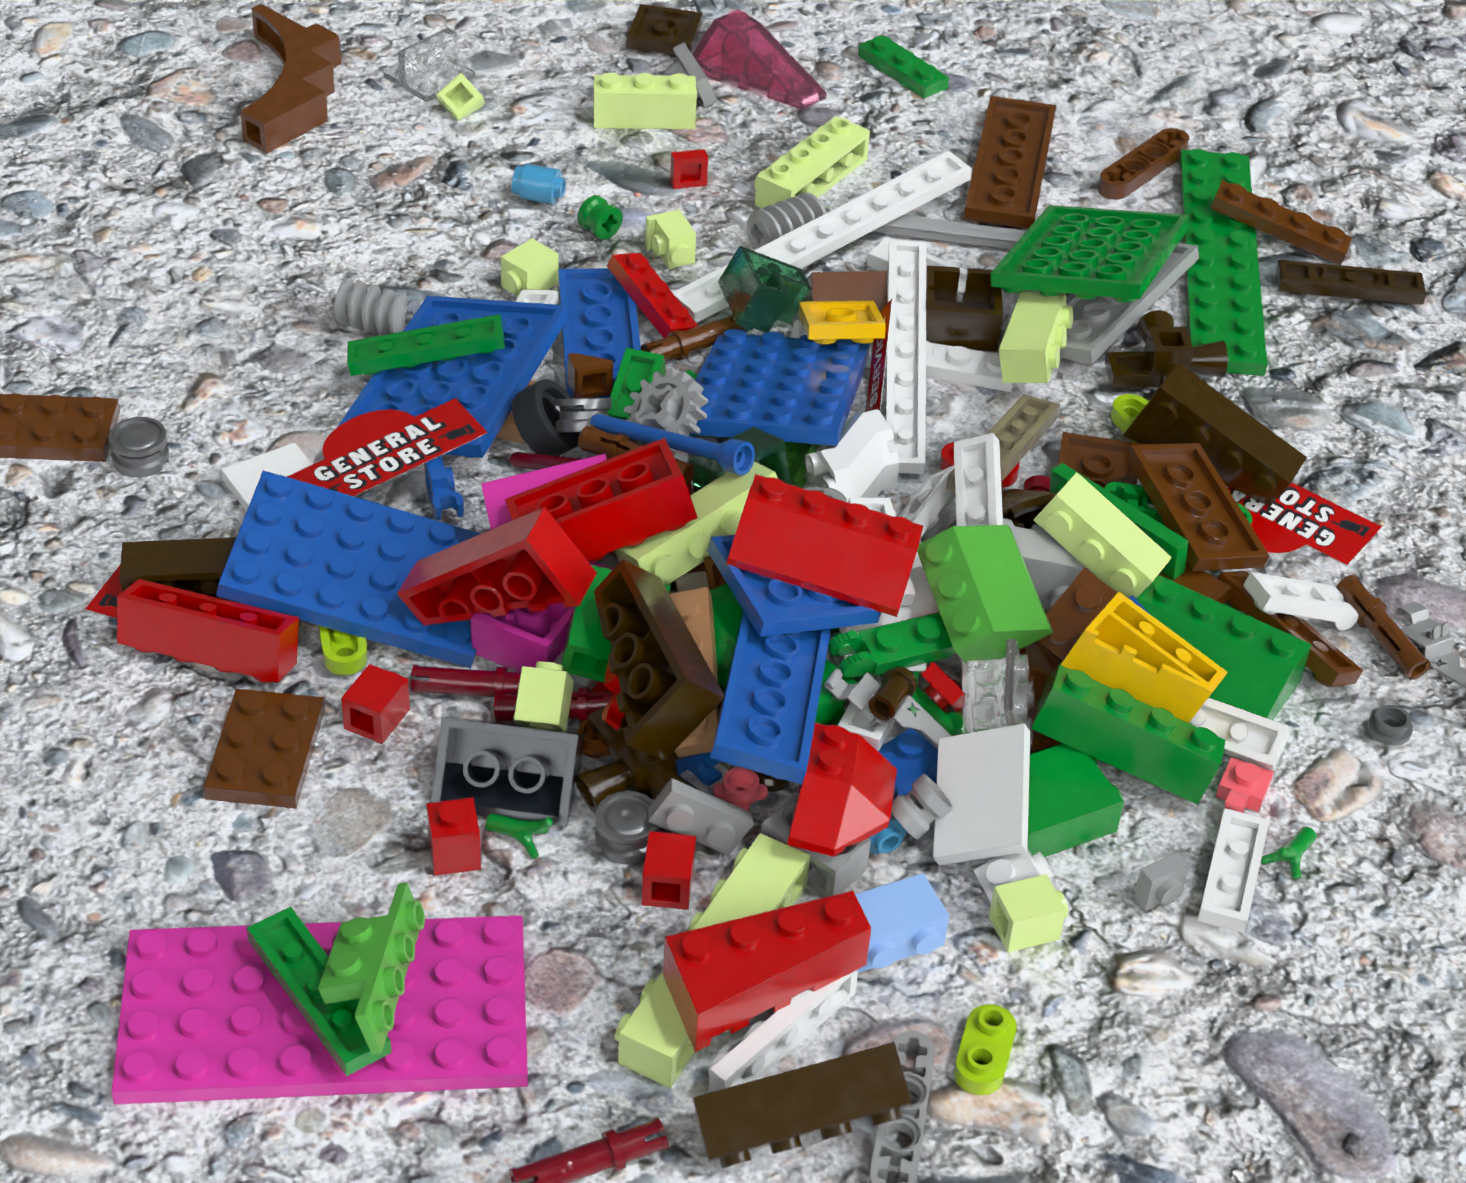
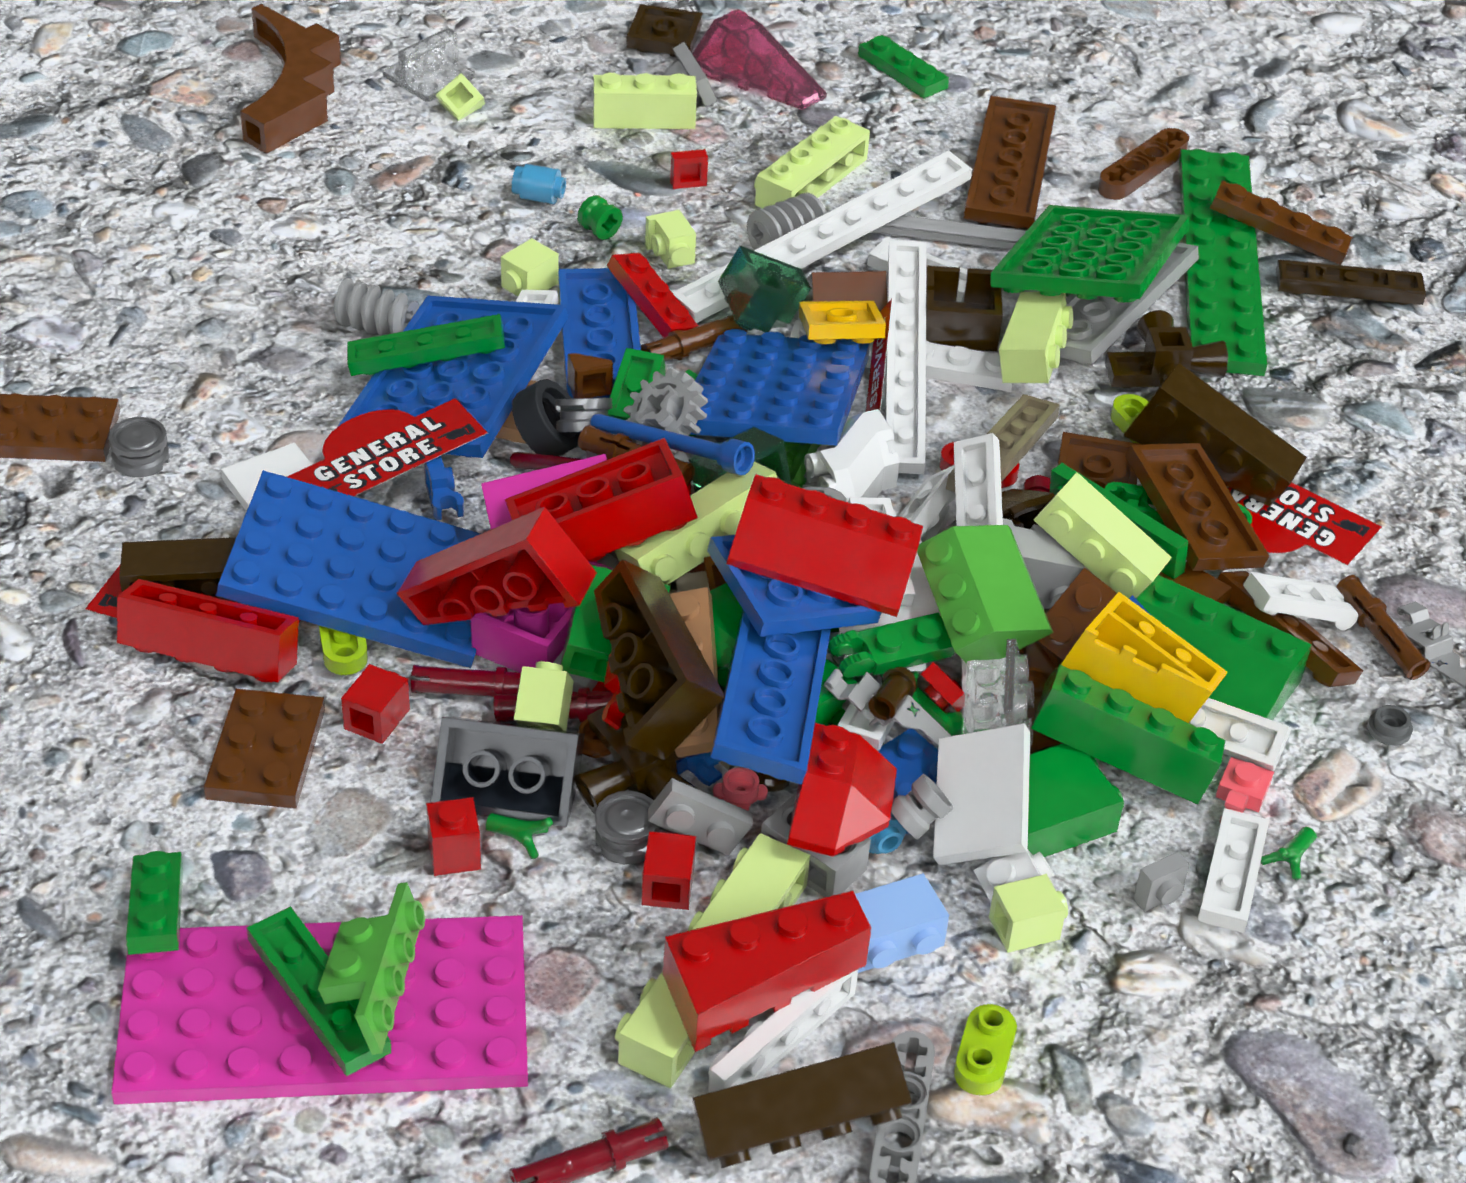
(155, 903): none -> green plate

